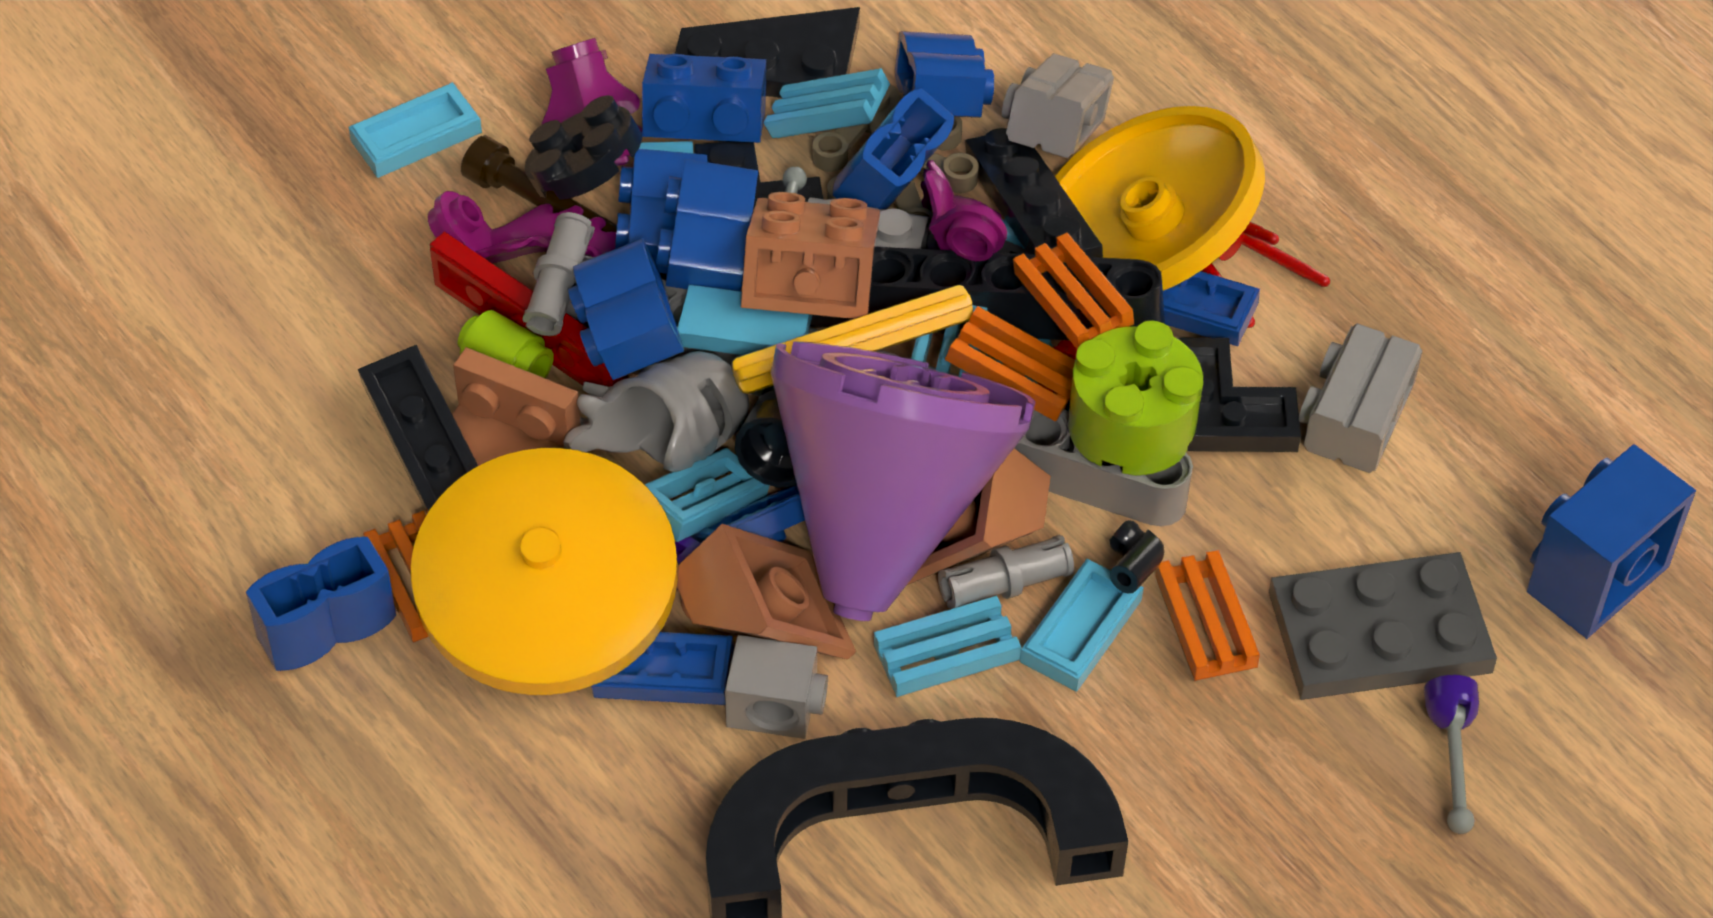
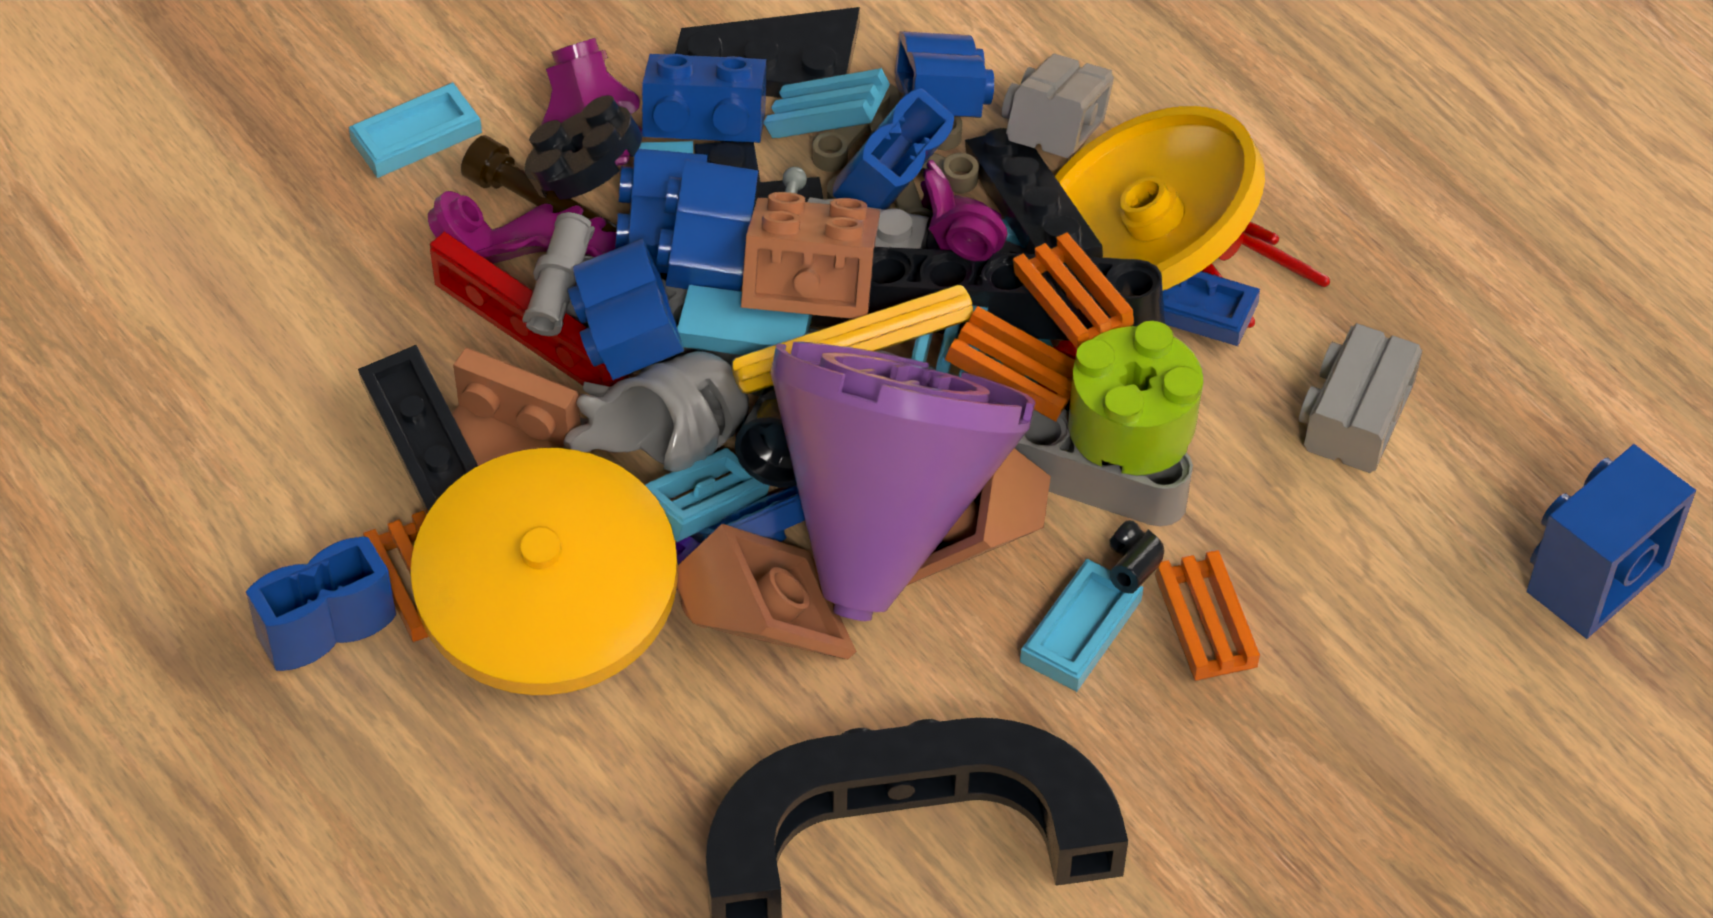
(506, 341): lime brick -> none
(675, 670): blue plate -> none
(774, 687): light grey brick -> none
(942, 637): medium azure tile -> none
(1006, 572): light grey pin -> none
(1240, 416): black plate -> none
(1381, 625): dark grey plate -> none
(1453, 705): hinge -> none

